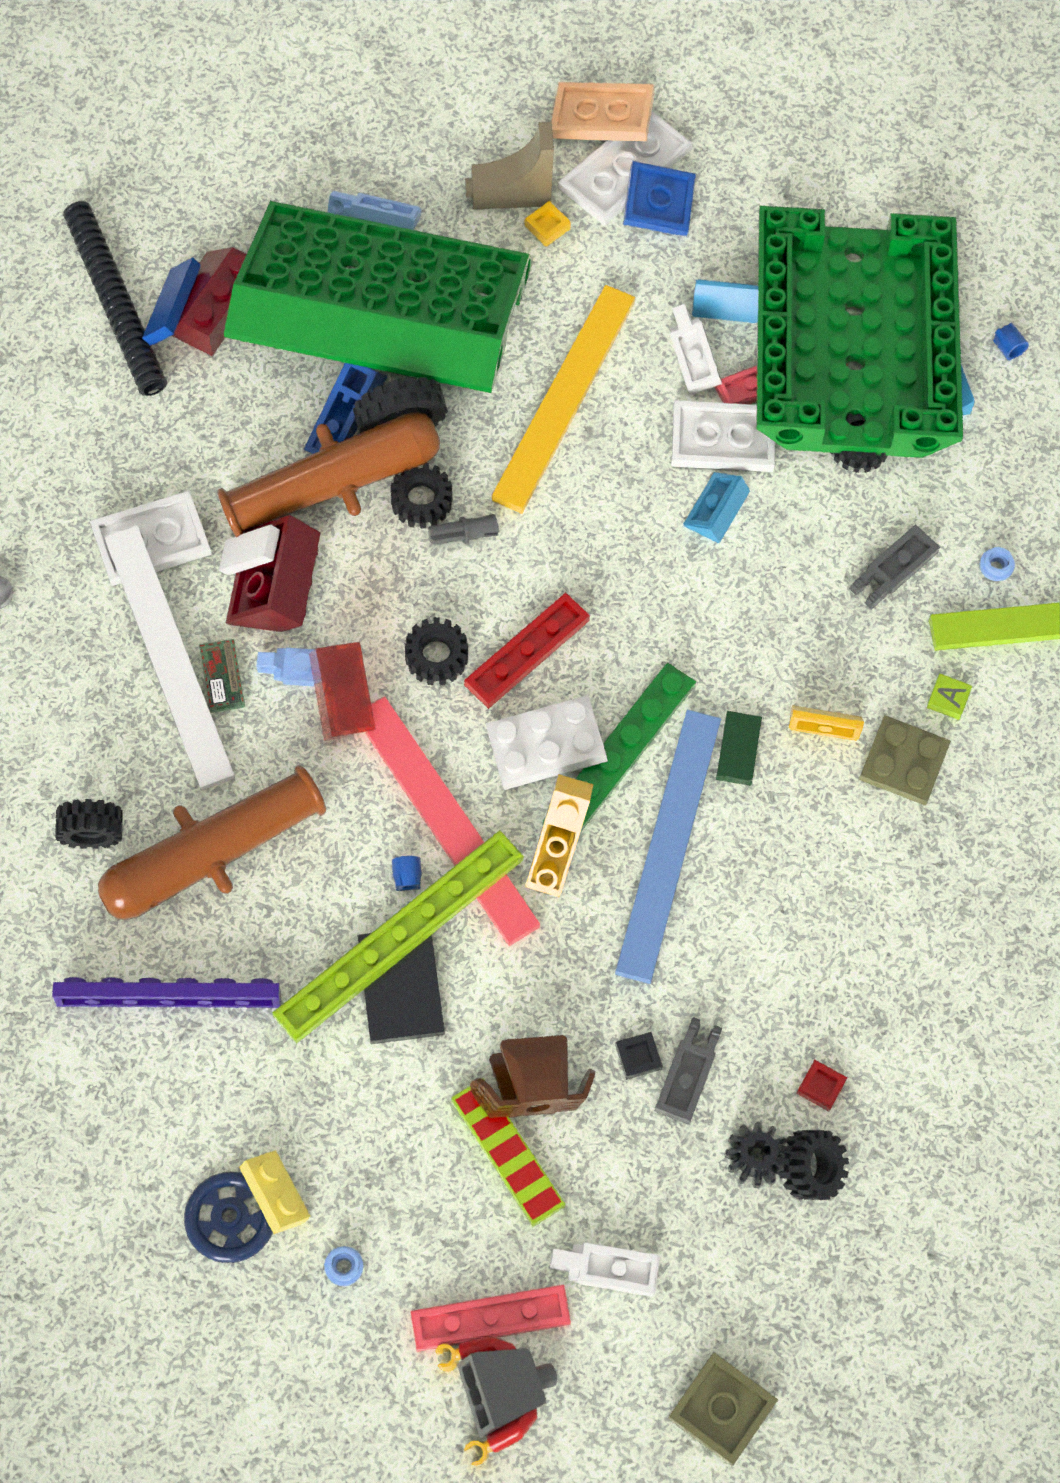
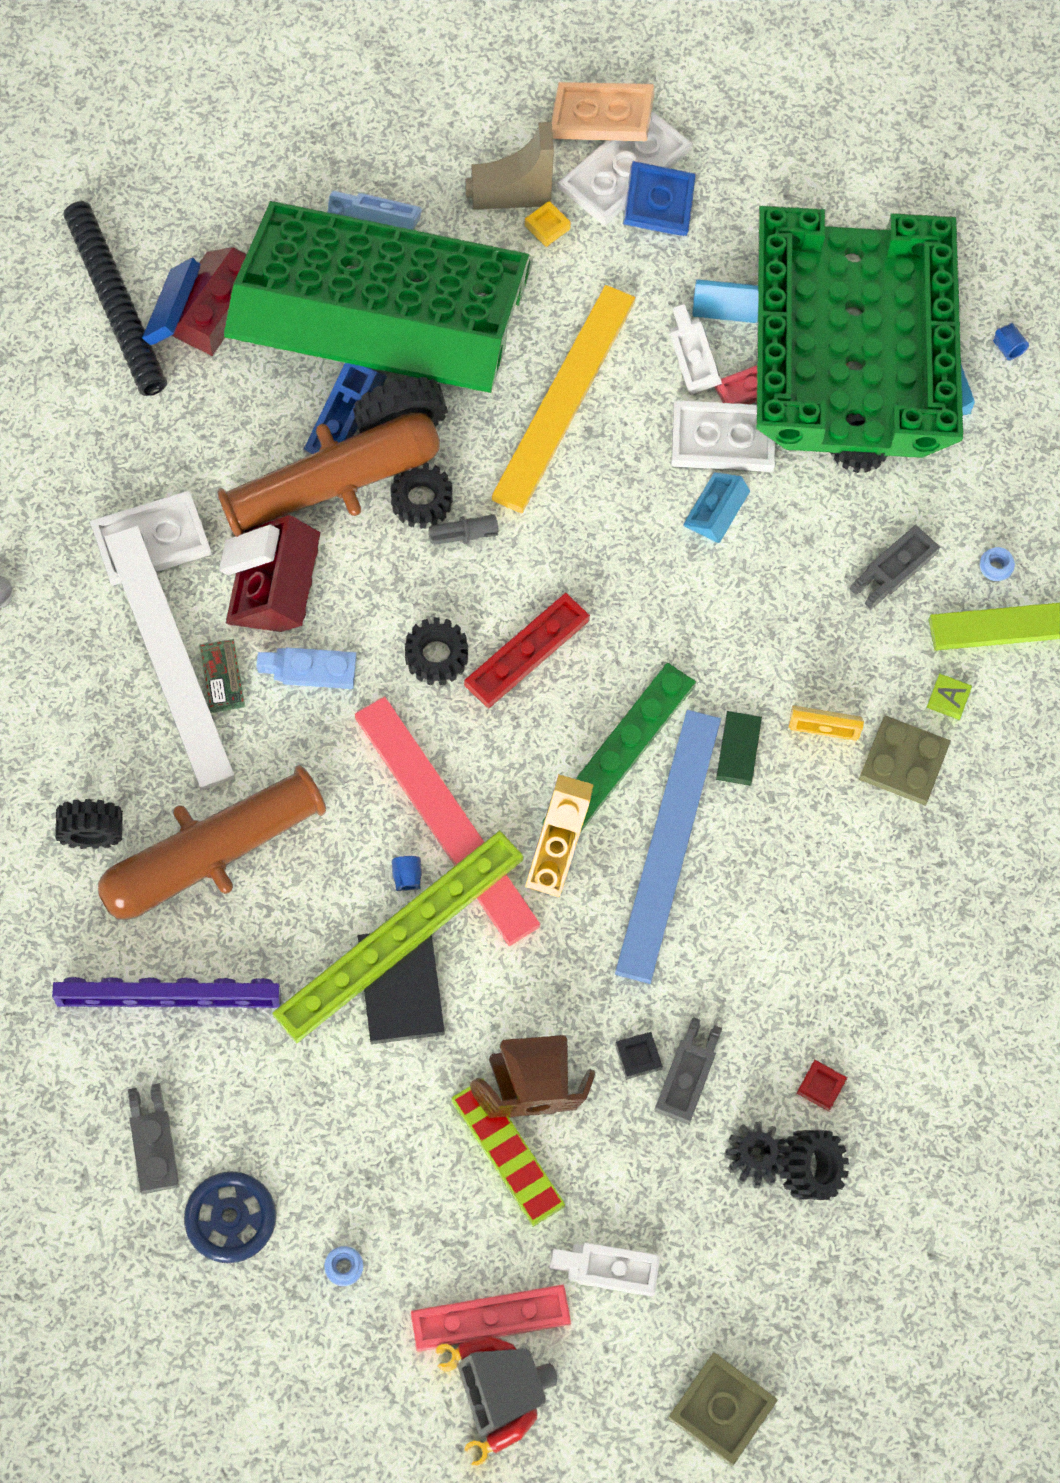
(153, 1144): none -> dark grey hinge
(274, 1192): light yellow plate -> none
(342, 690): clear red piece -> none
(546, 742): white plate -> none

